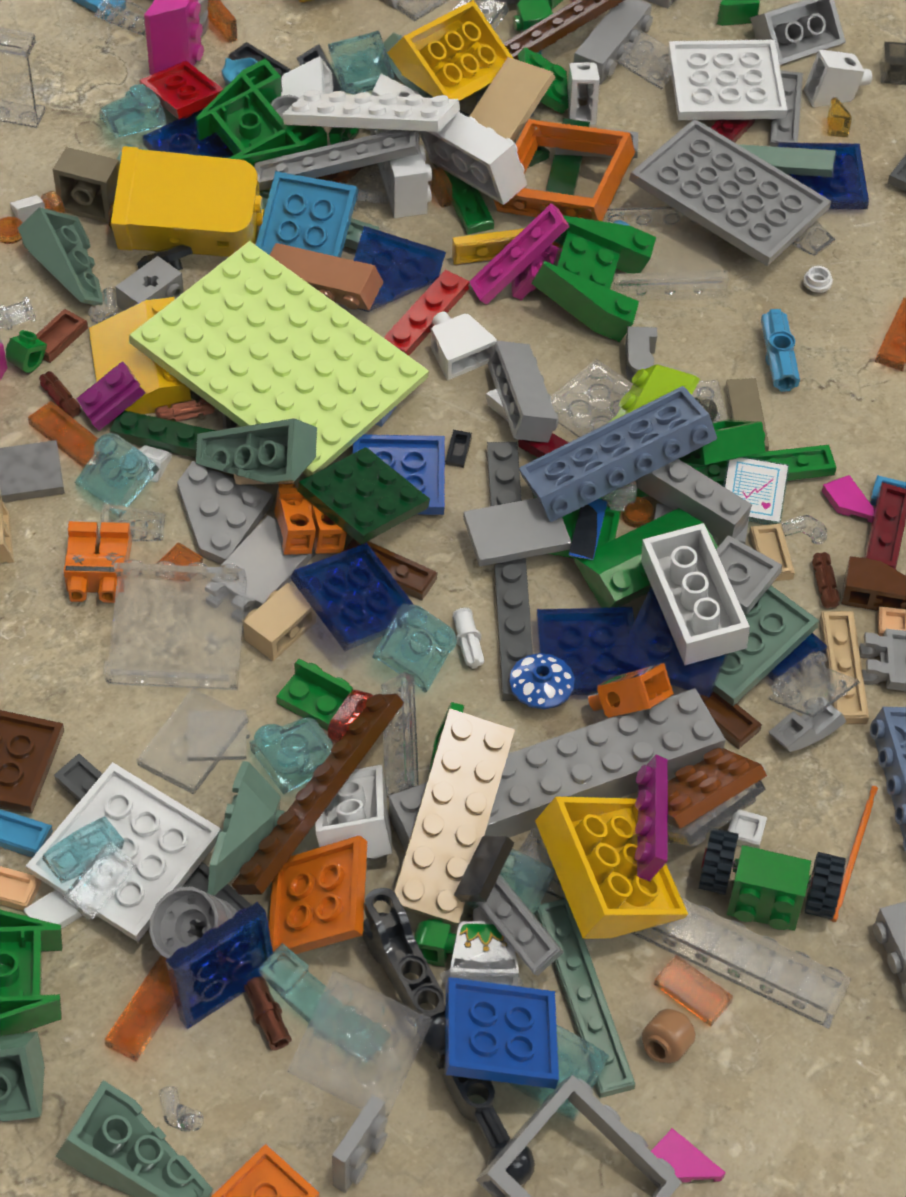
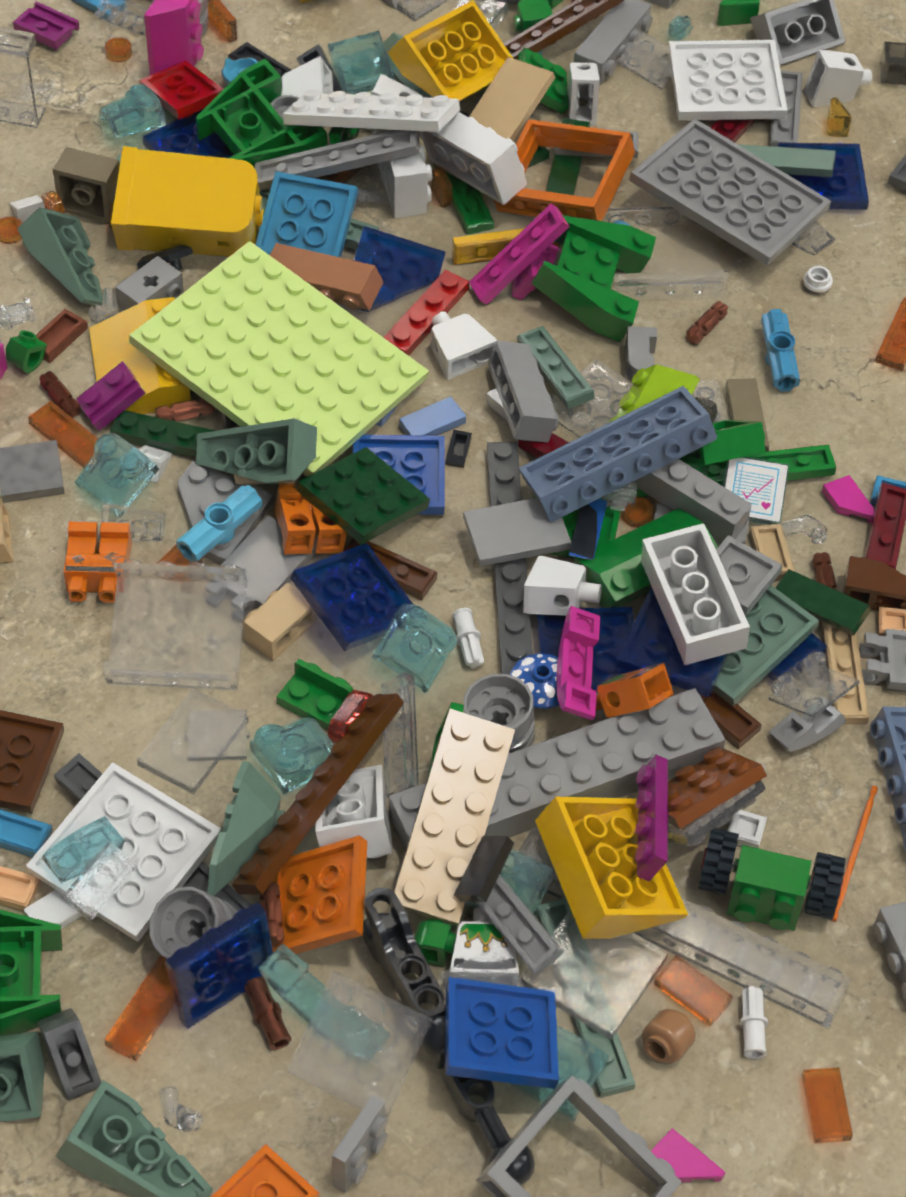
(48, 24): none -> magenta plate
(69, 1053): none -> flat silver slope
(118, 49): none -> clear orange tile
(219, 523): none -> medium azure piece
(272, 906): none -> copper axle
(433, 419): none -> medium blue tile
(504, 702): none -> light grey wheel
(557, 368): none -> sand green tile
(557, 586): none -> white torso
(575, 663): none -> dark pink slope
(598, 977): none -> clear plate
(680, 27): none -> clear light blue plate
(706, 322): none -> copper axle
(753, 1023): none -> white axle
(824, 602): none -> dark green tile
(827, 1105): none -> clear orange tile

